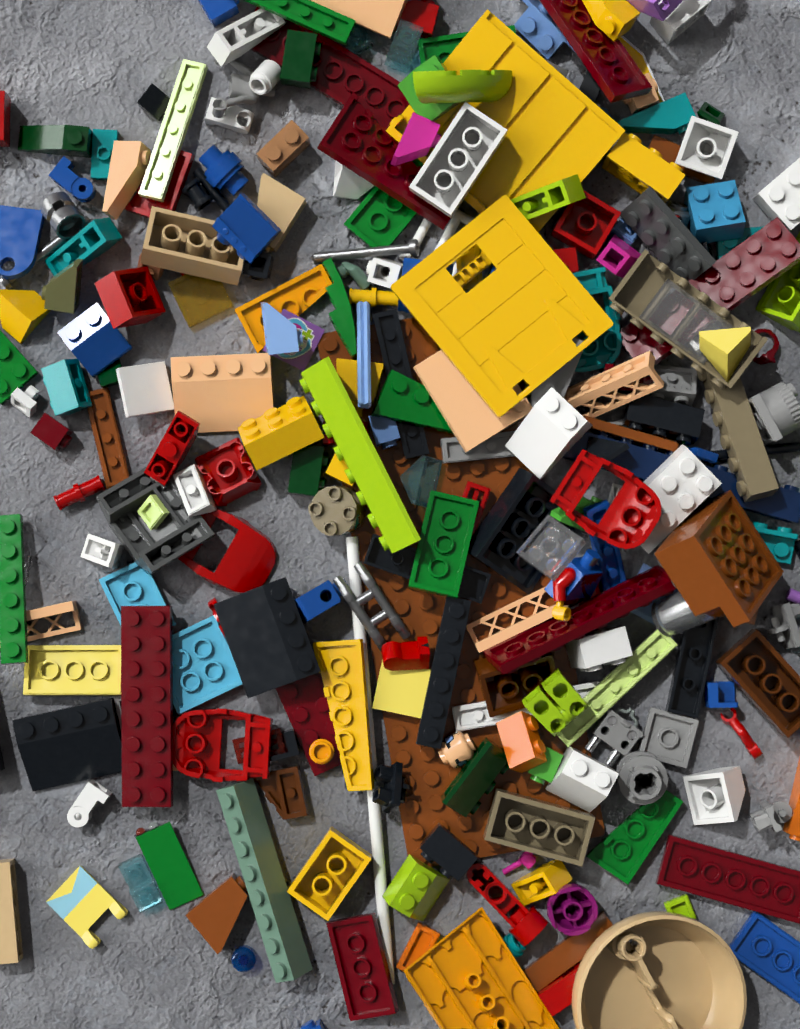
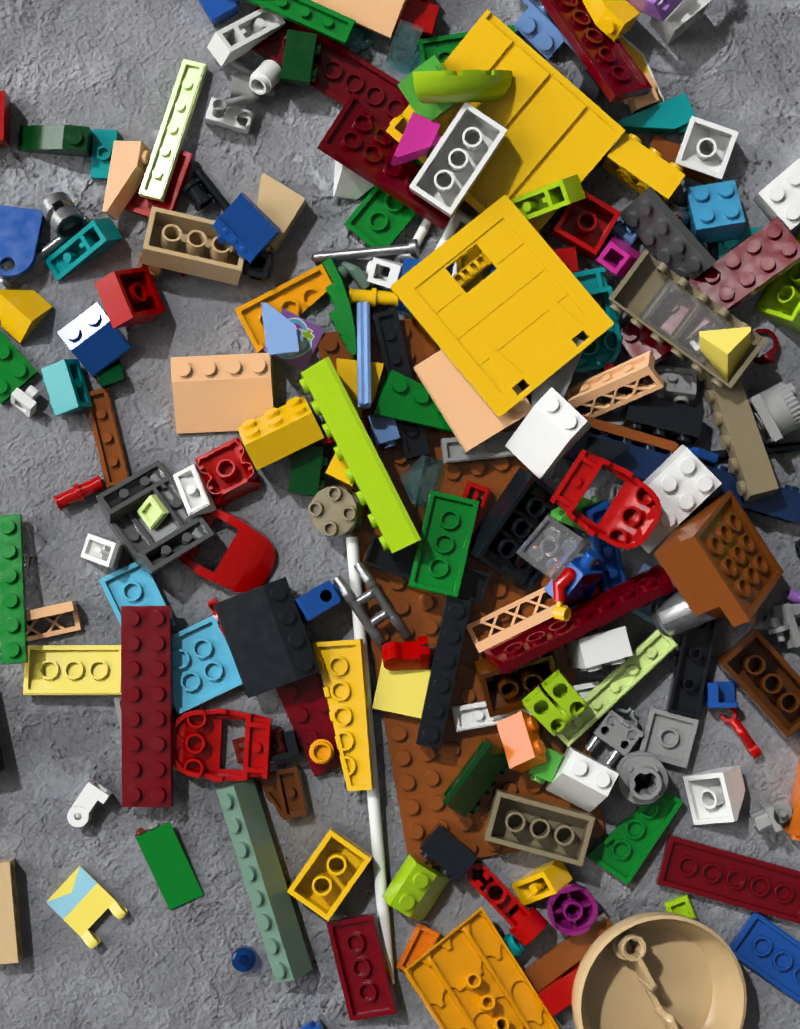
(52, 432): dark red brick -> none
(64, 289): olive slope -> none
(70, 744): black slope -> none
(78, 187): blue leg -> none
(141, 883): clear light blue slope -> none
(145, 389): white tile -> none
(154, 102): black slope -> none
(173, 448): red slope -> none
(199, 298): clear yellow tile -> none
(219, 911): dark orange slope -> none
(223, 170): blue piece -> none
(283, 148): medium nougat brick -> none
(394, 789): black hips -> none
(457, 749): light nougat head -> none
(526, 859): dark pink hand -> none
(710, 113): dark green slope -> none
(778, 541): teal bracket -> none

